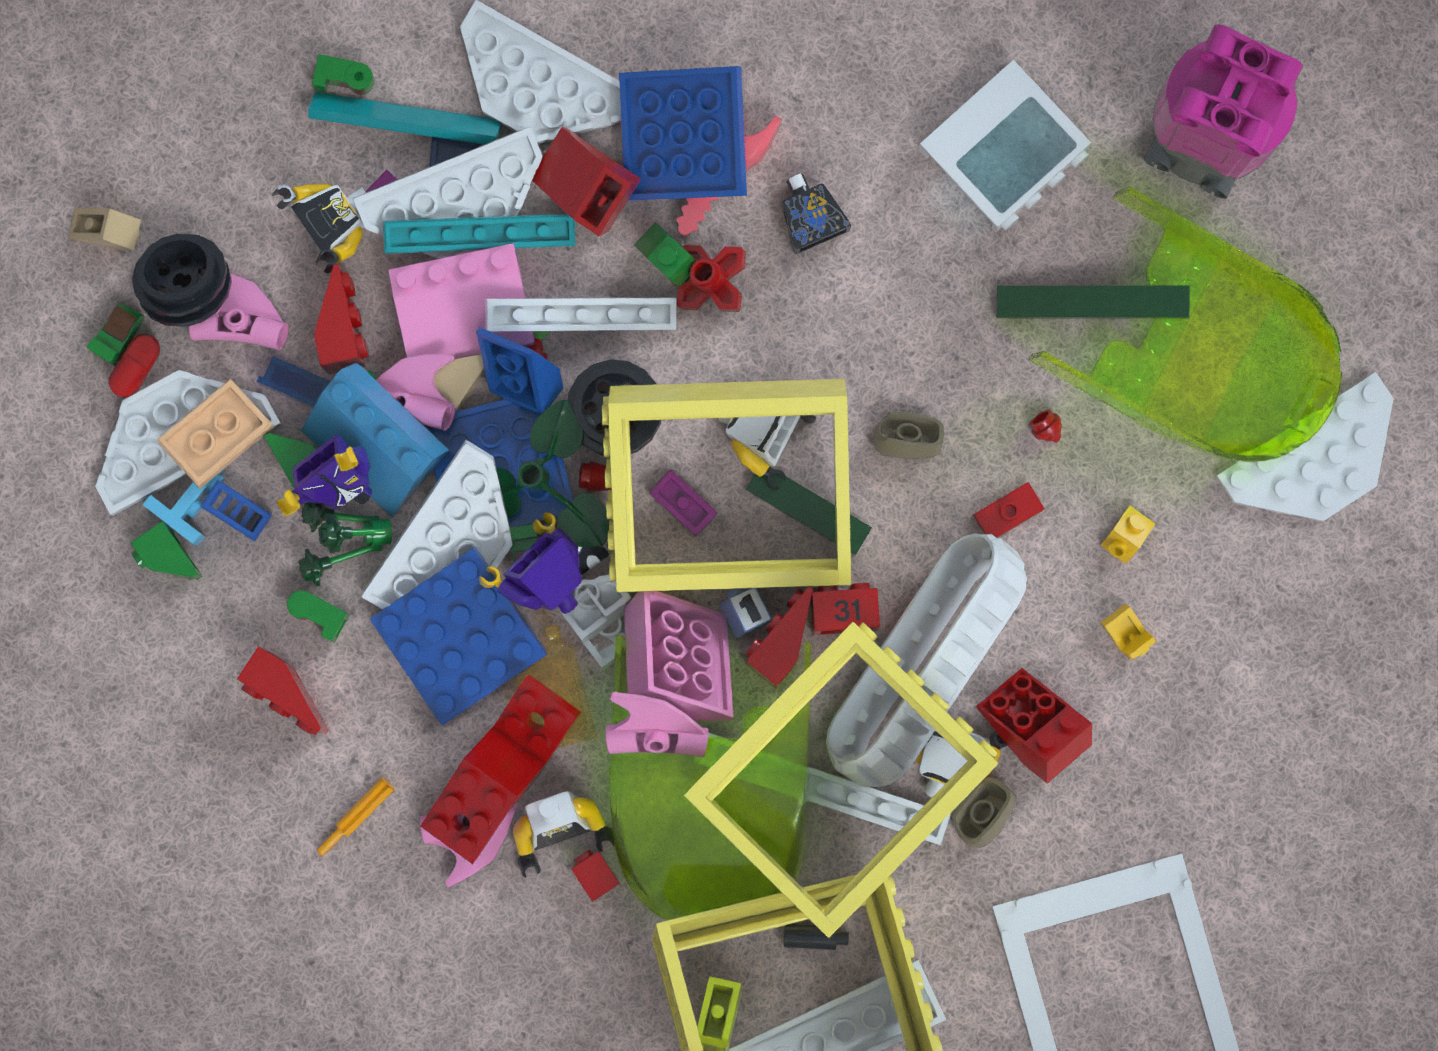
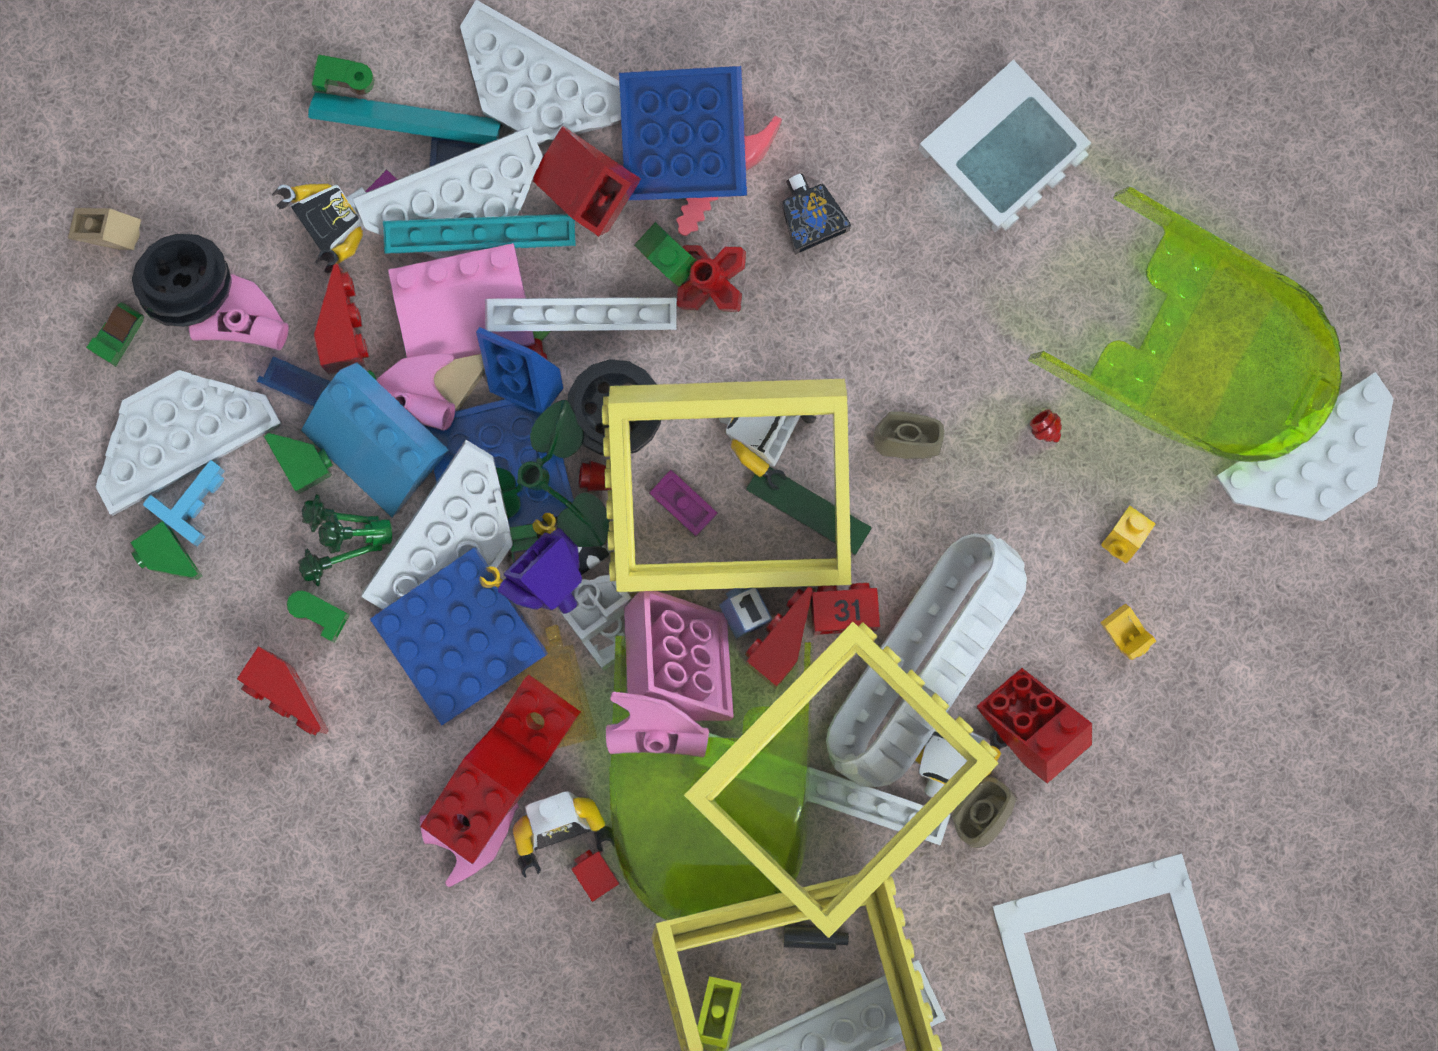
(134, 365): red arm -> none
(215, 433): light nougat tile -> none
(258, 526): blue slope -> none
(329, 477): dark purple torso -> none
(357, 814): light orange axle -> none
(1009, 511): red plate -> none
(1094, 302): dark green tile -> none
(1223, 110): dark pink piece -> none

